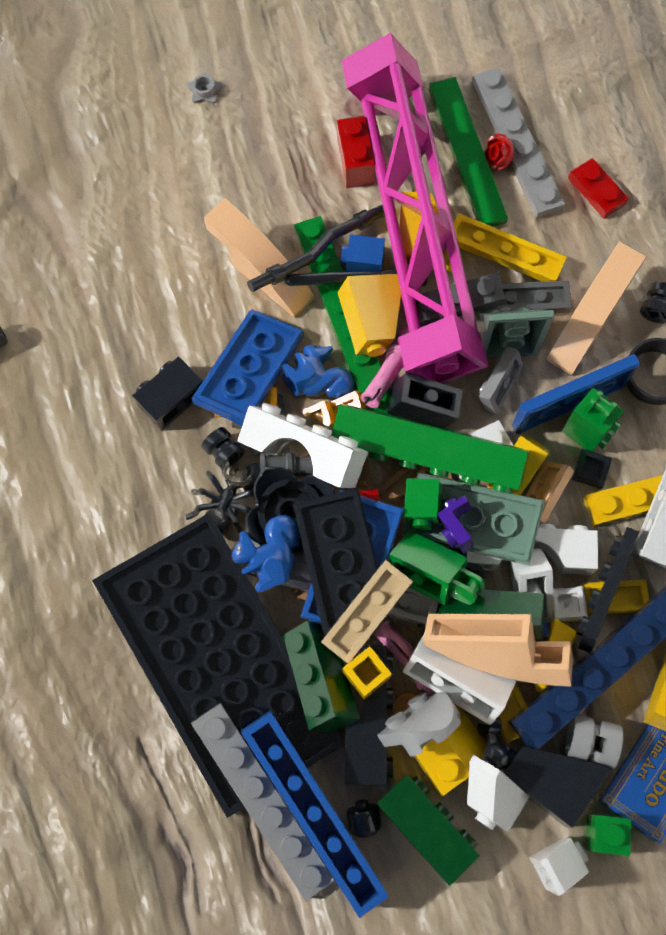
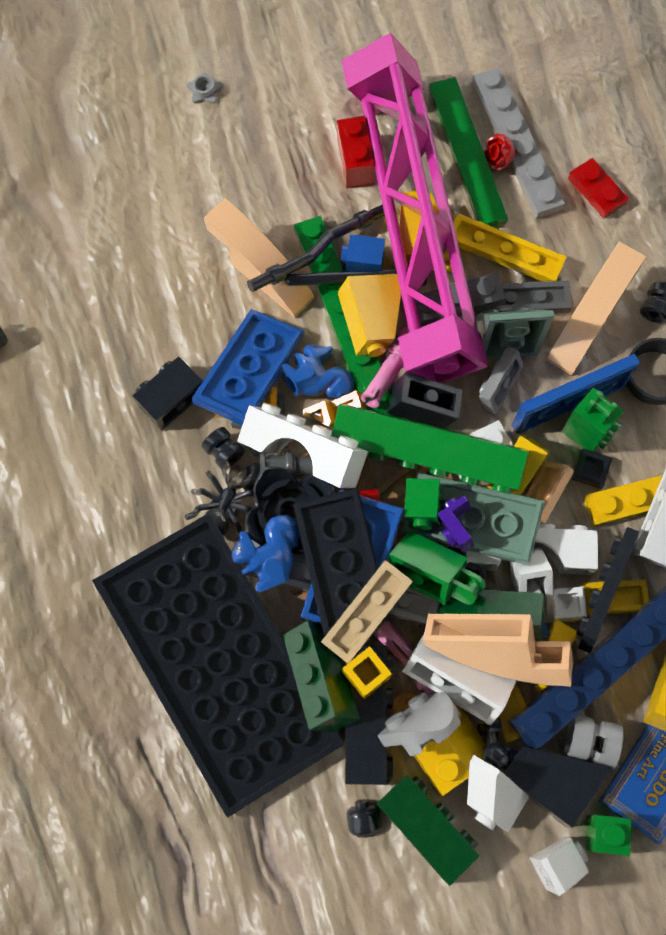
(263, 802): light grey plate -> none
(315, 814): blue brick -> none

